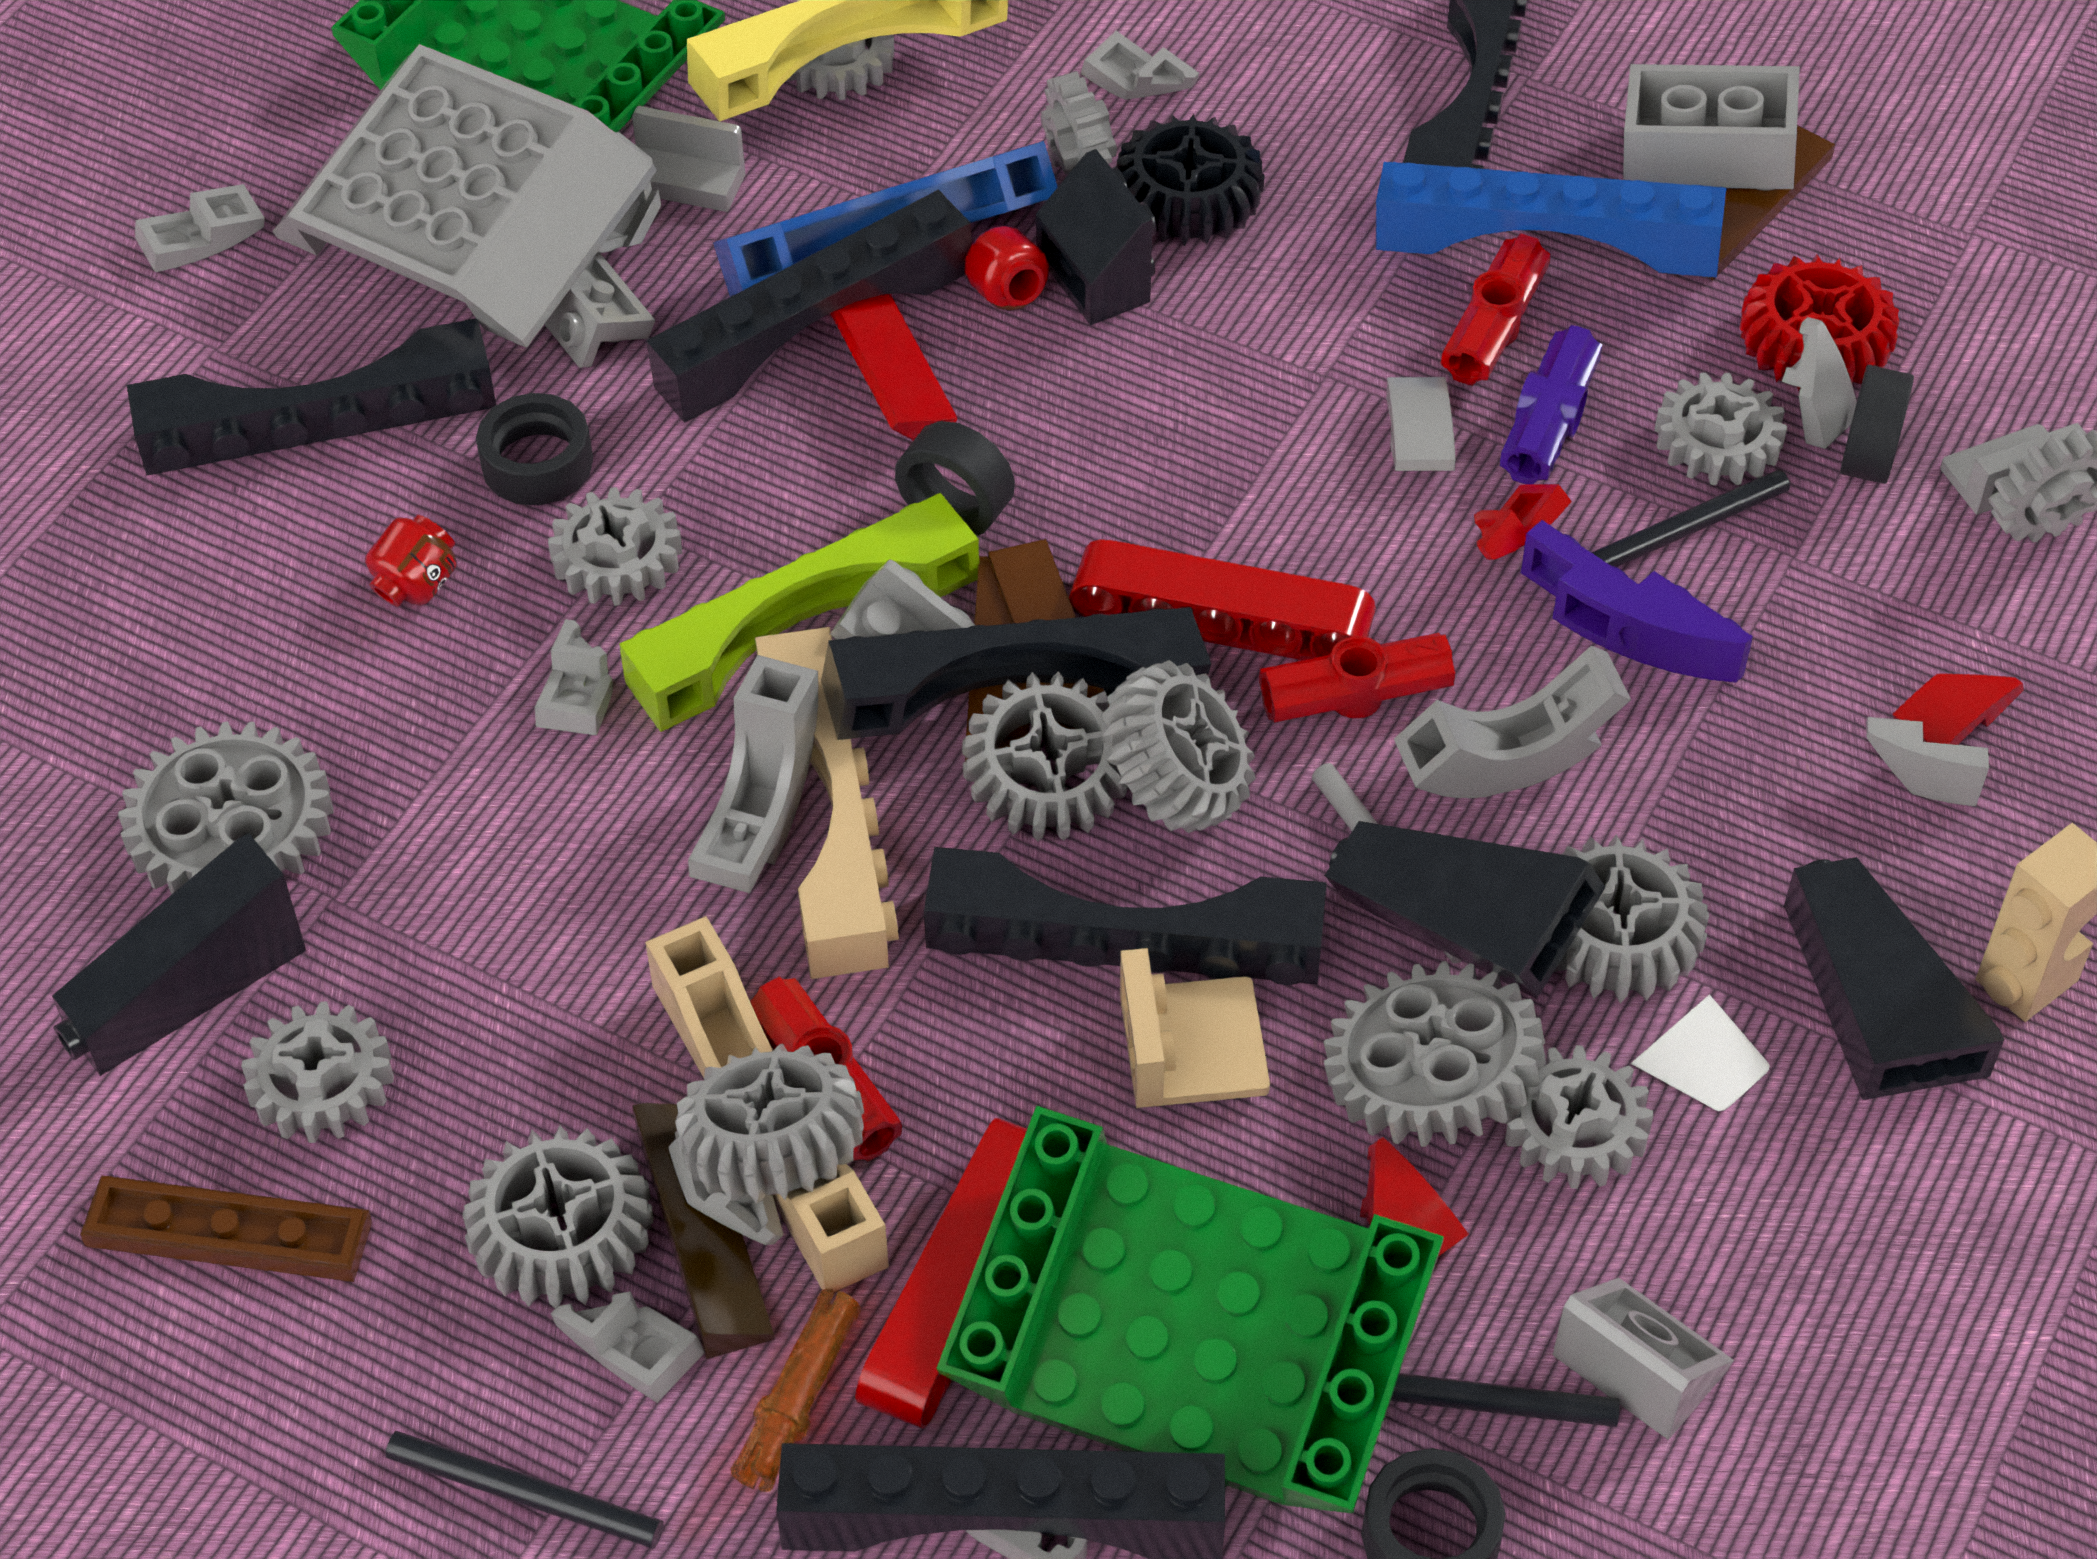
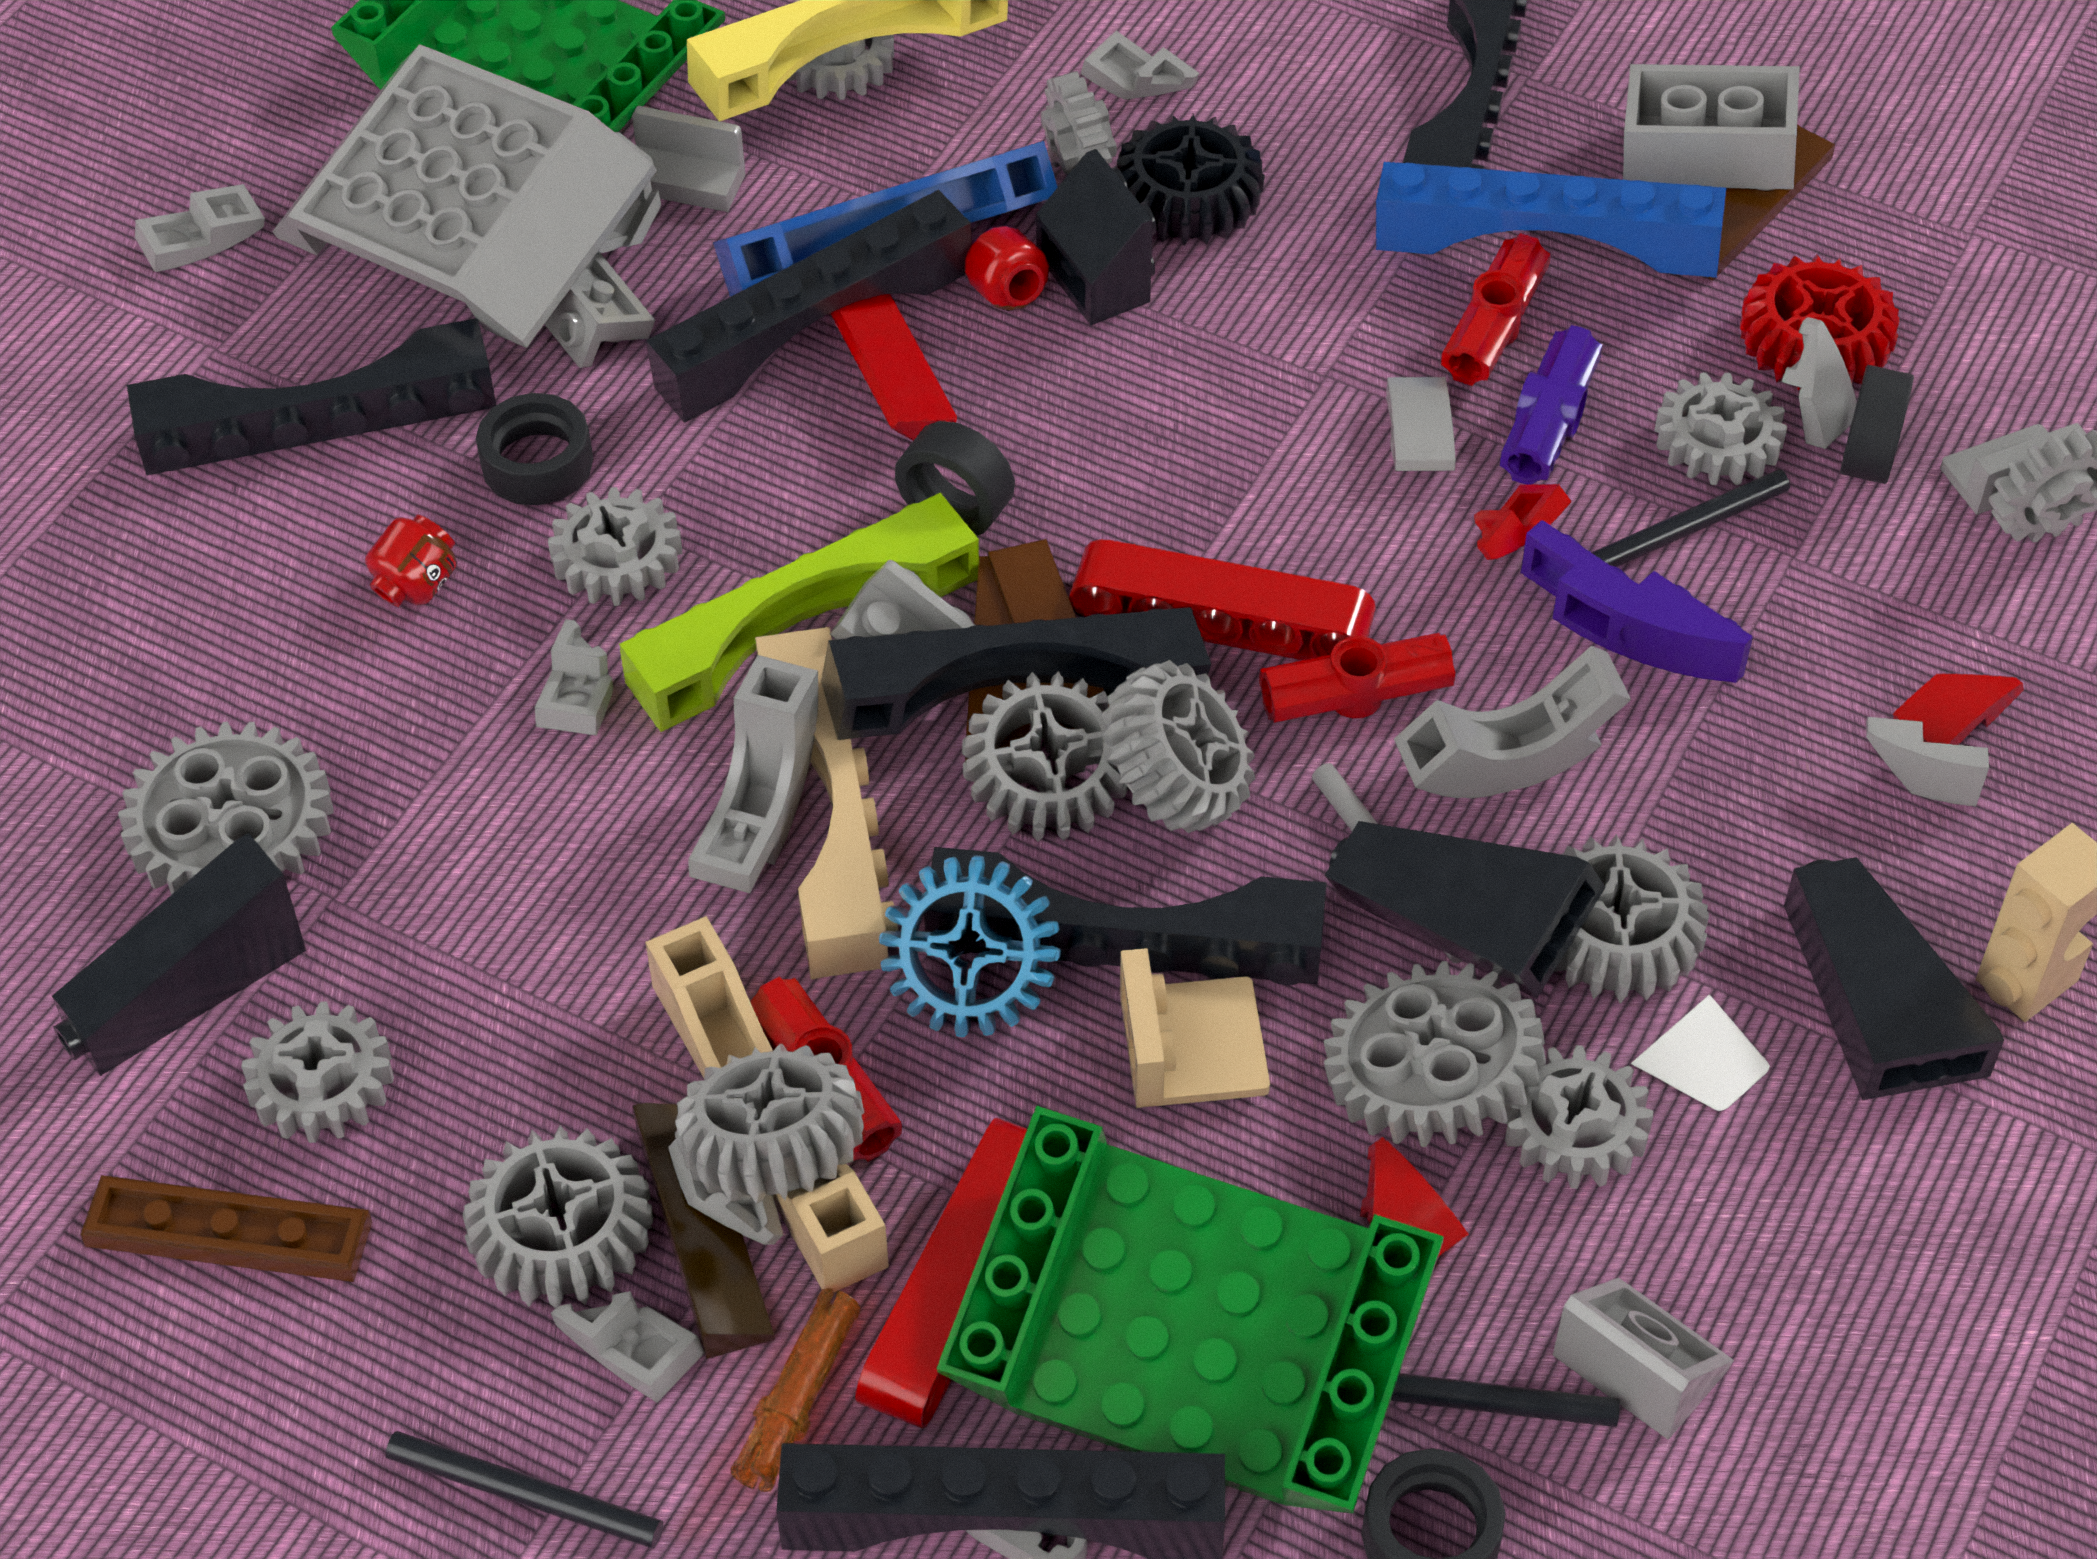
(912, 941): none -> dark azure gear

